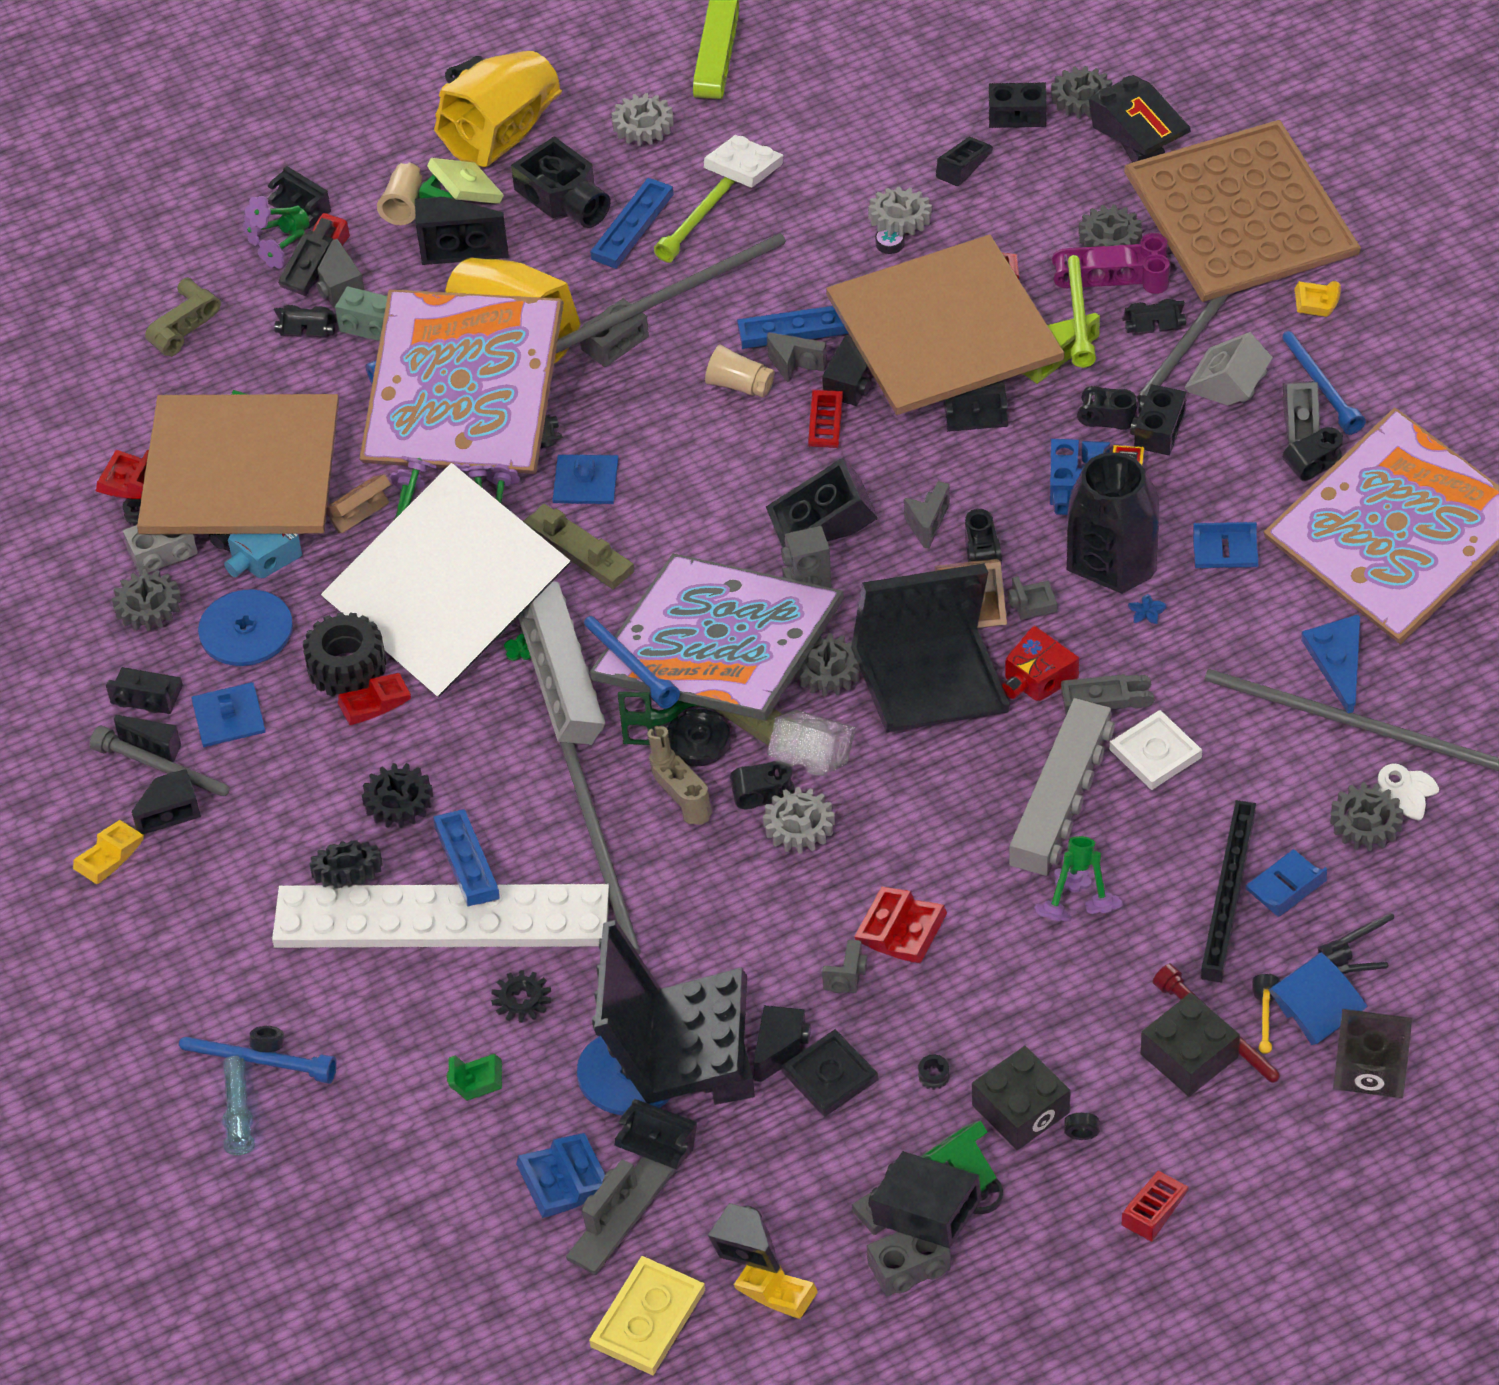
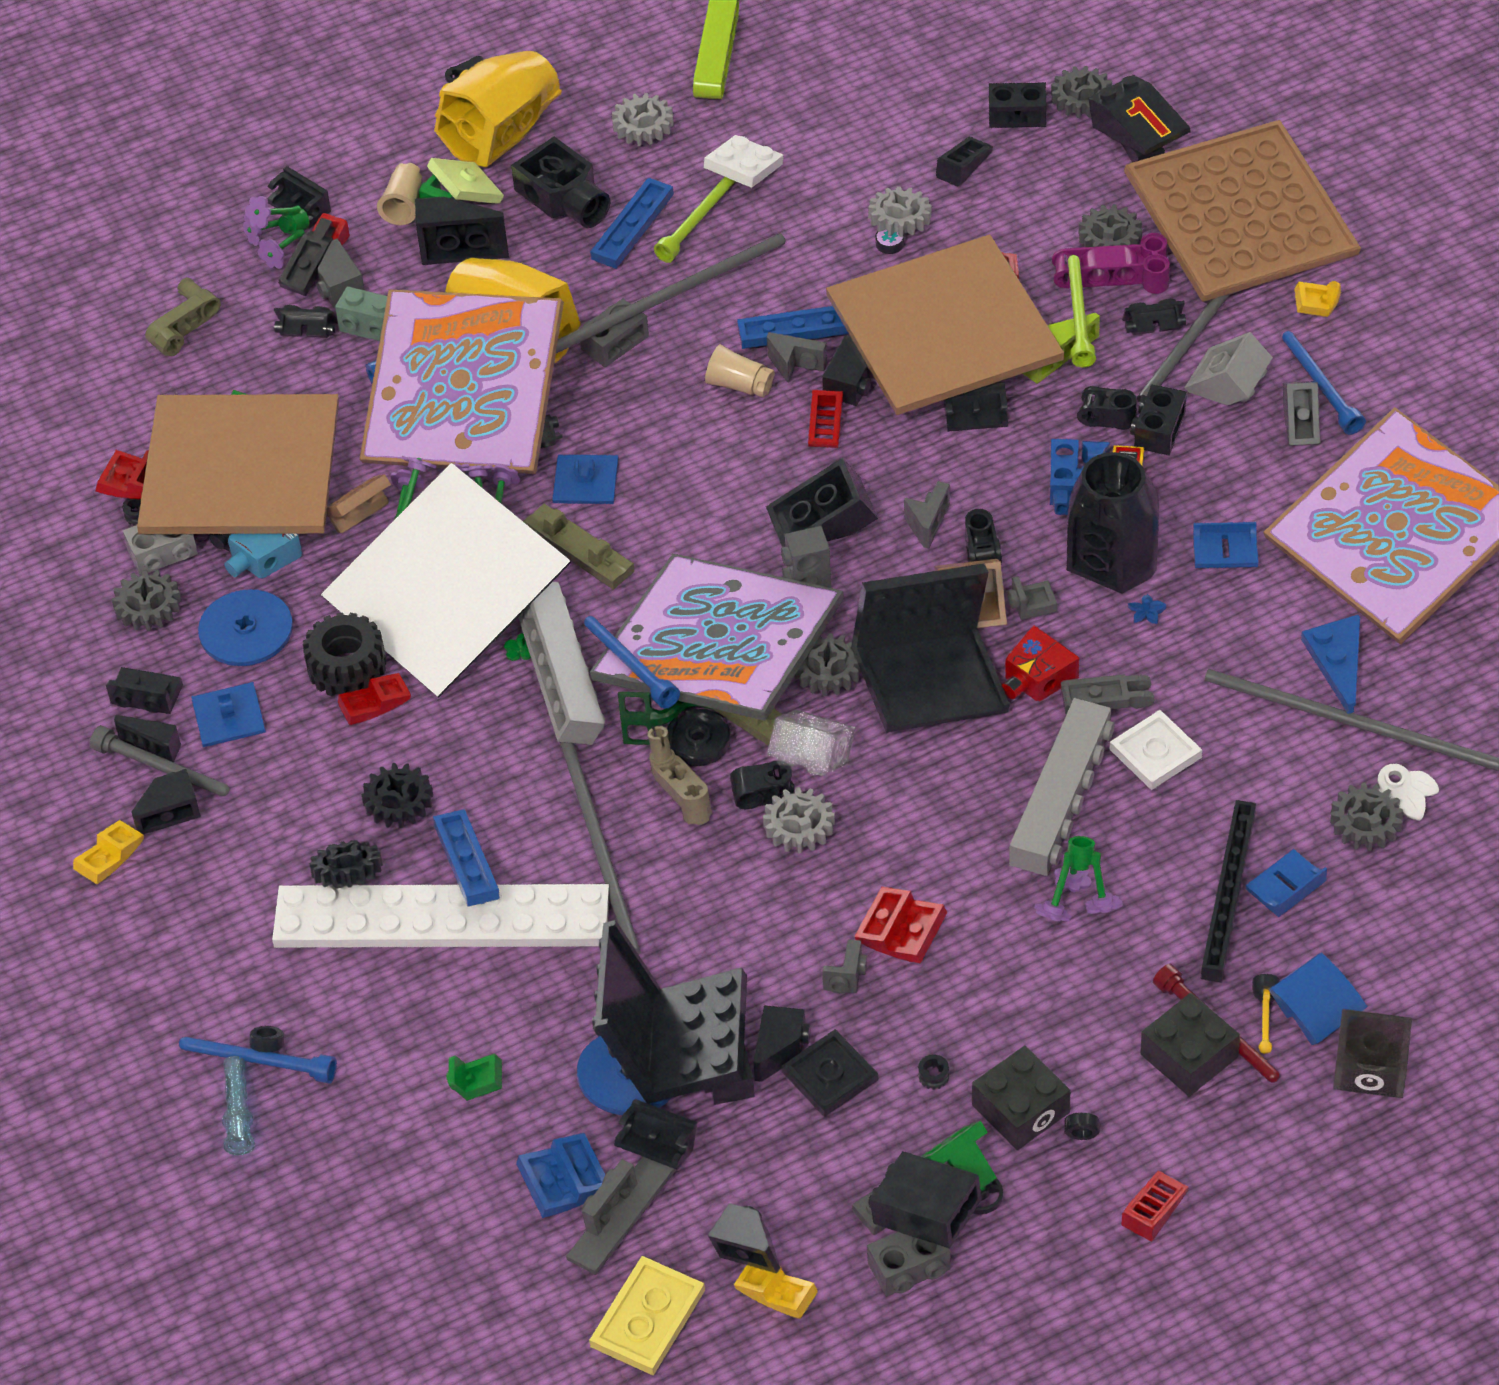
(514, 987): black gear -> none
(1311, 455): black piece -> none
(1340, 952): black plant -> none

